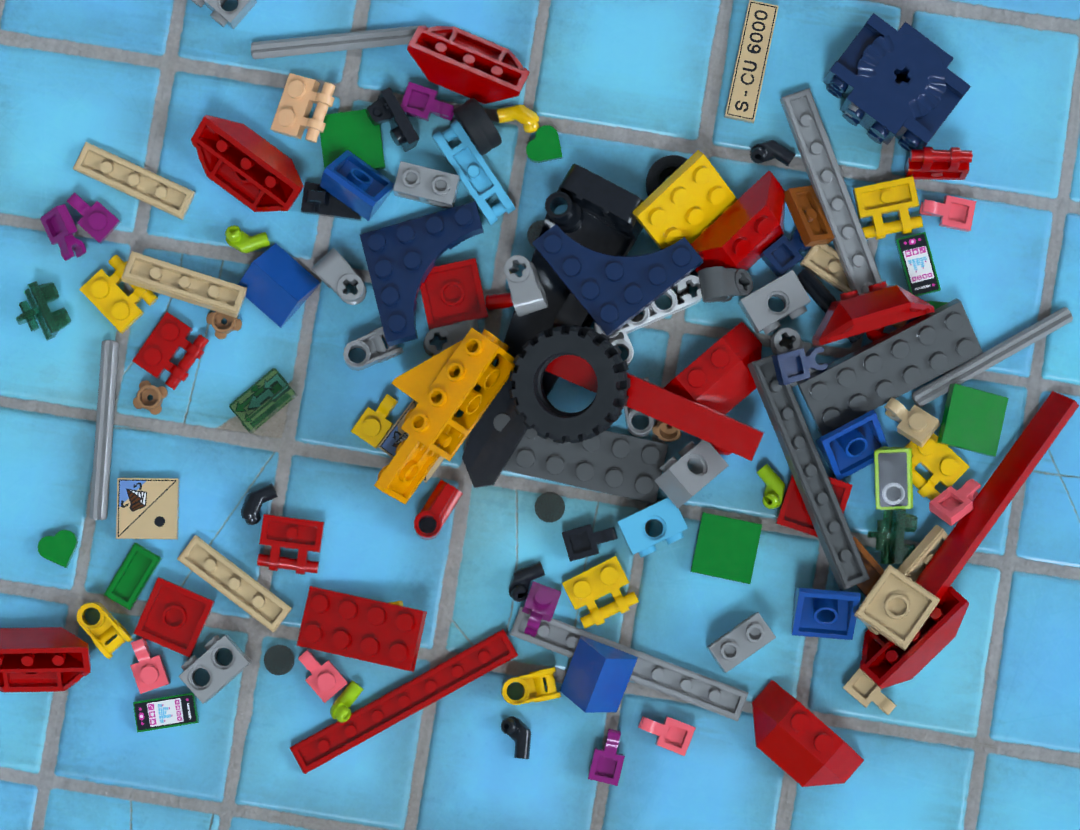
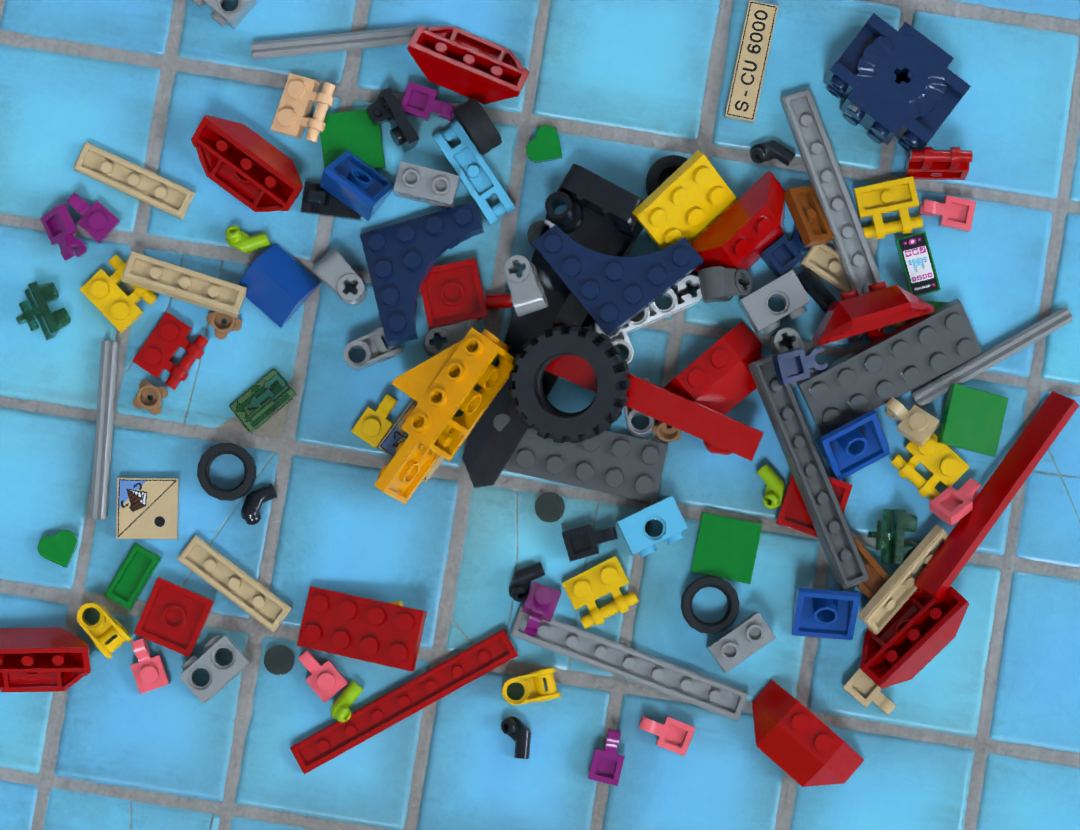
(165, 712): tile -> none
(205, 463): none -> black tyre
(292, 534): red plate -> none
(438, 508): red piece -> none
(521, 114): yellow arm -> none
(597, 676): blue slope -> none
(691, 472): light grey brick -> none
(728, 591): none -> black tyre
(893, 478): slope -> none
(897, 607): tan tile -> none

